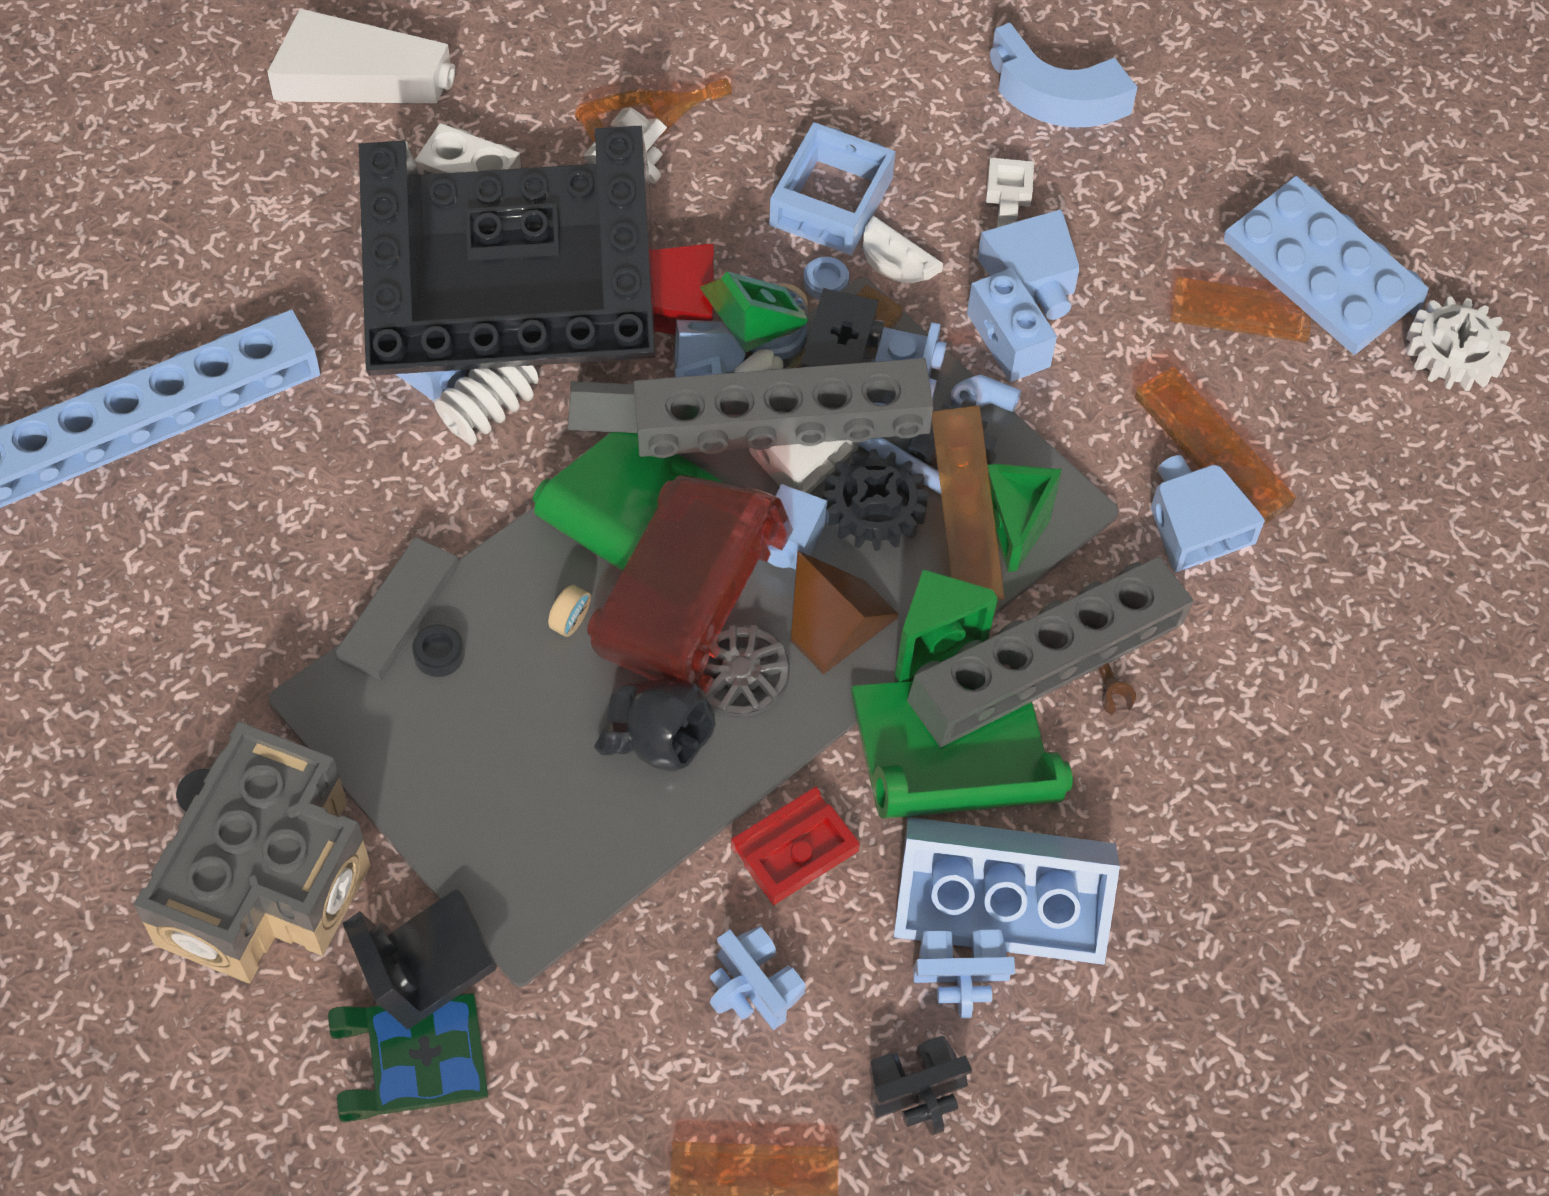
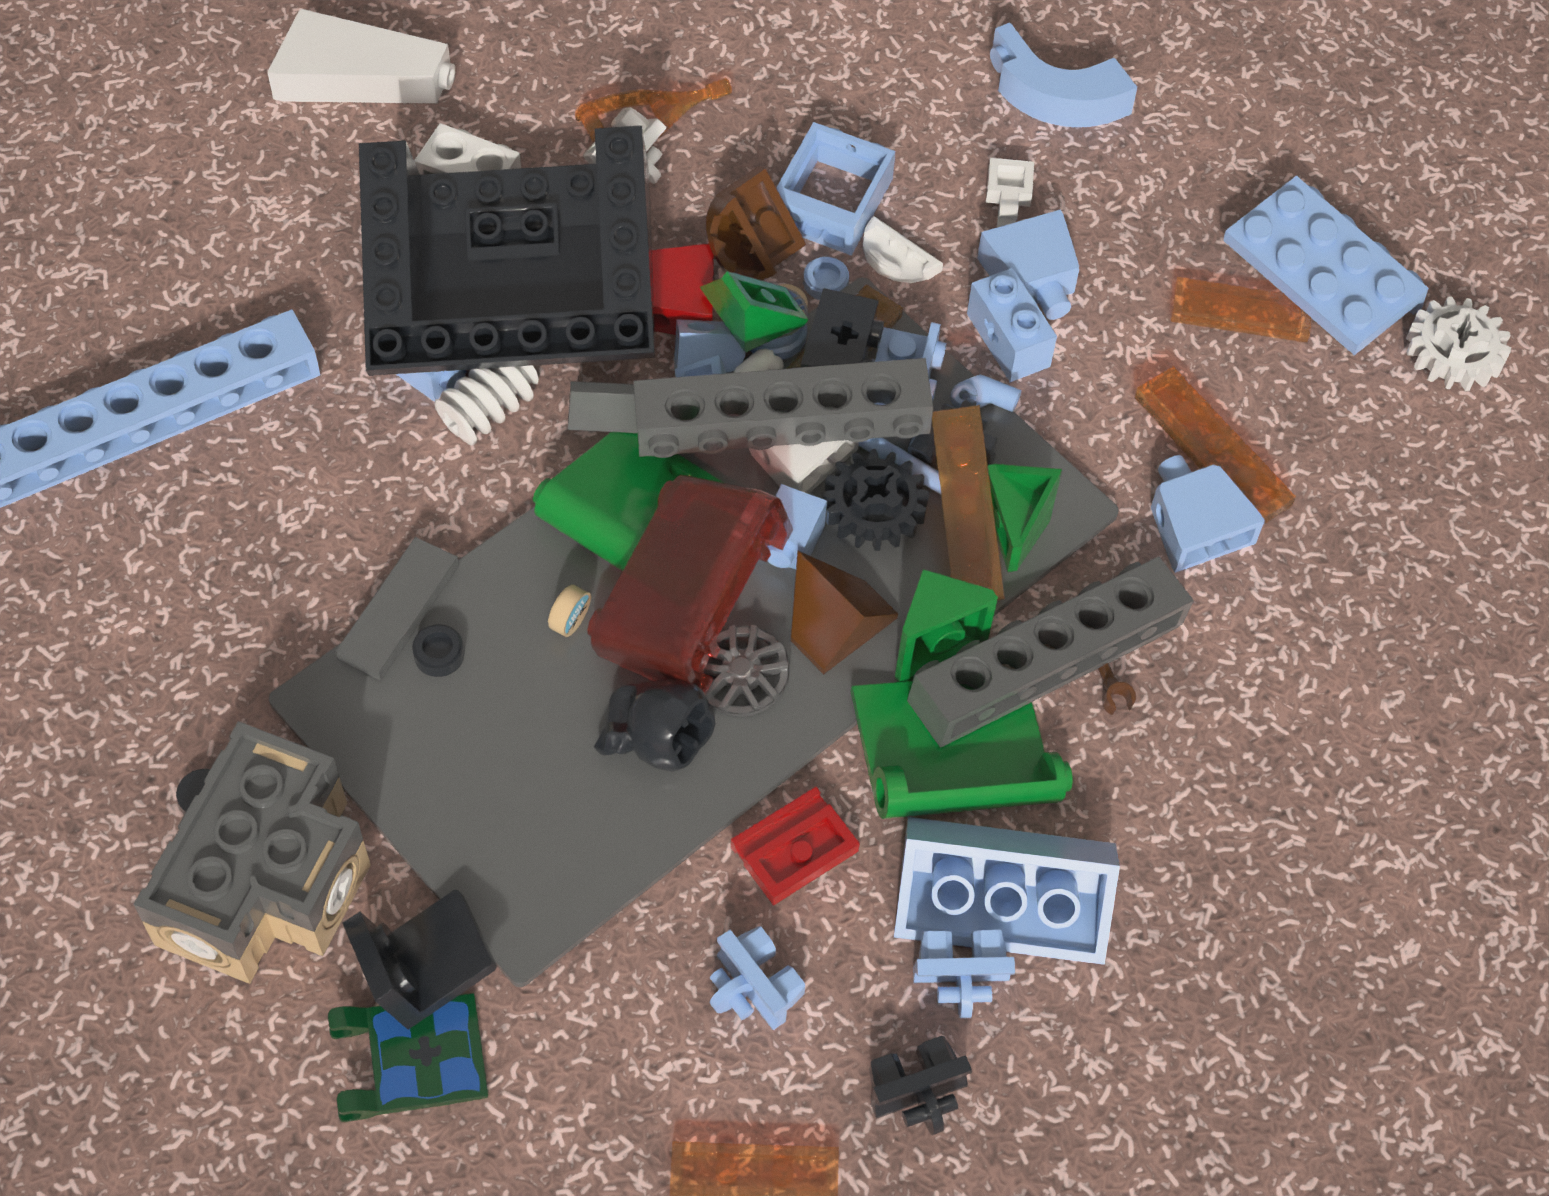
(751, 227): none -> reddish brown slope

